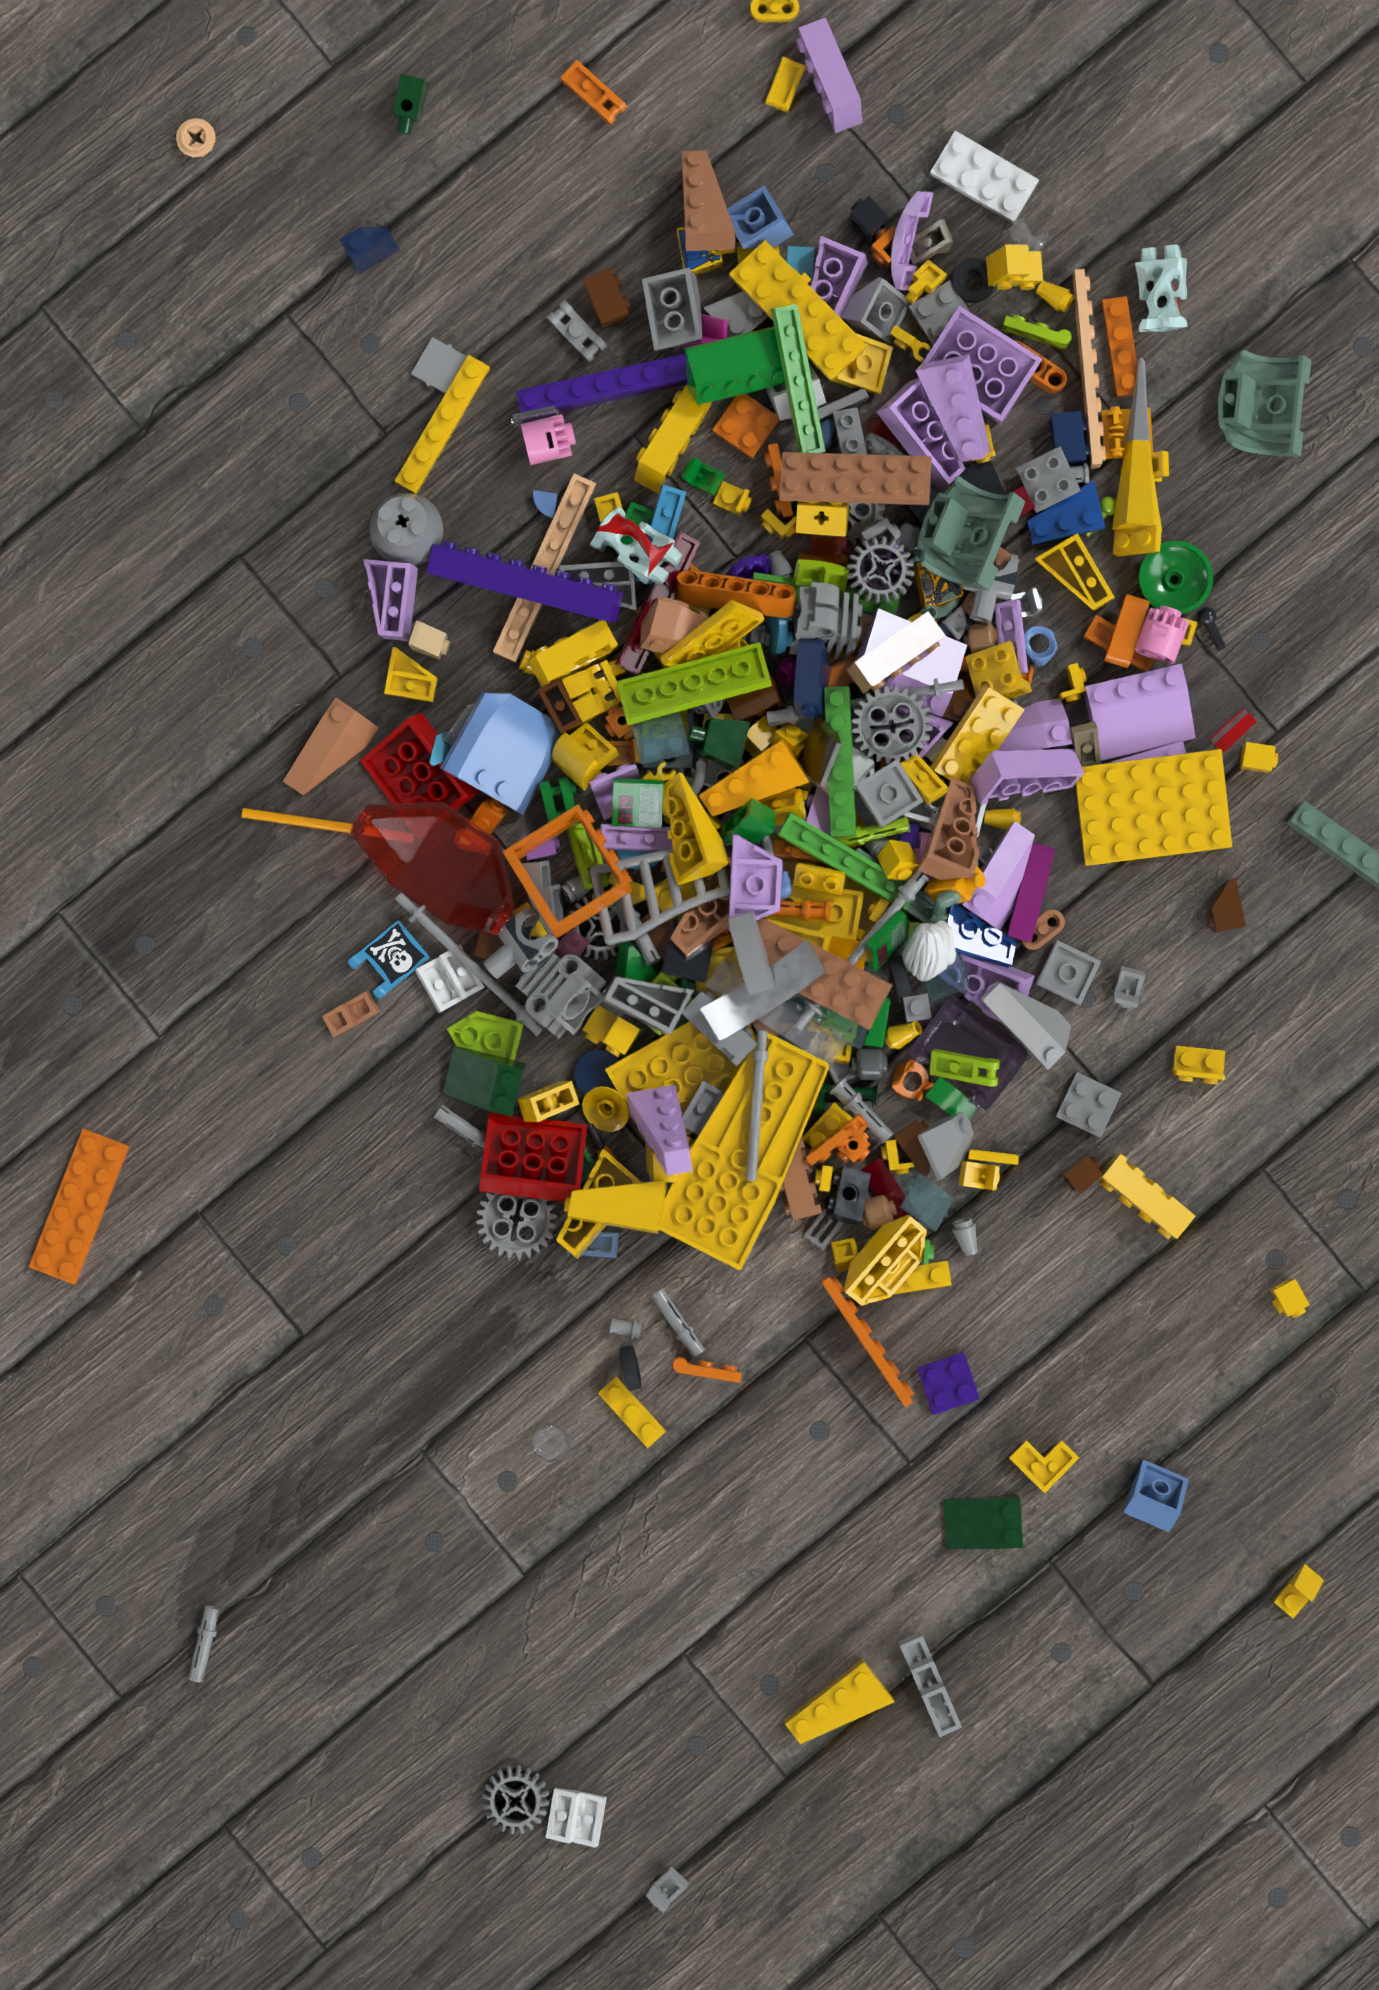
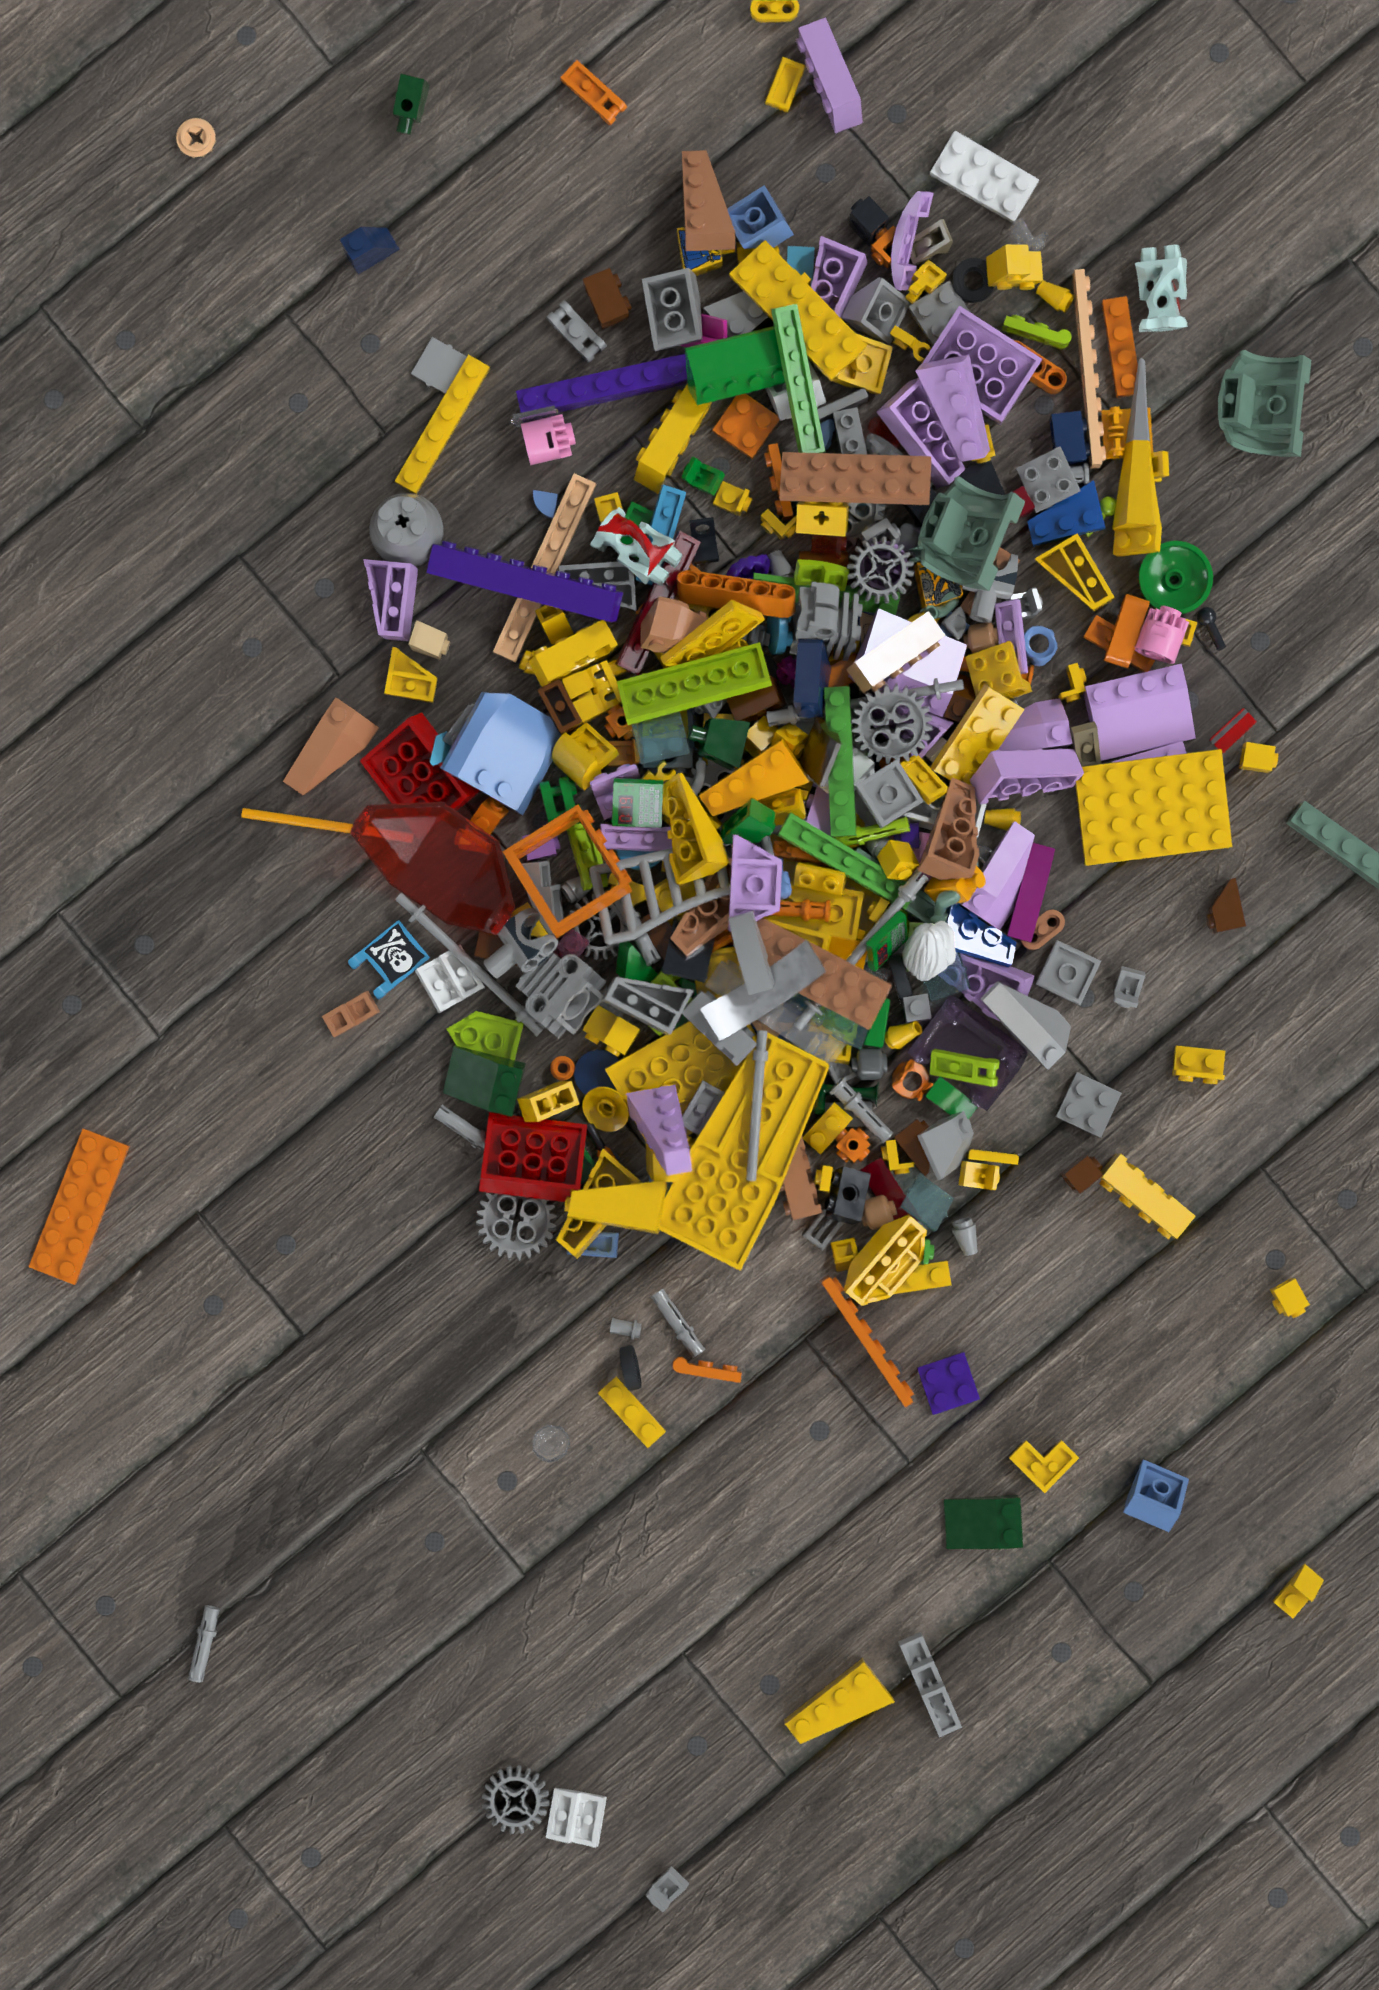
(553, 623): none -> yellow brick
(562, 1060): none -> orange plate
(707, 550): none -> black bracket
(837, 1138): orange hinge -> none

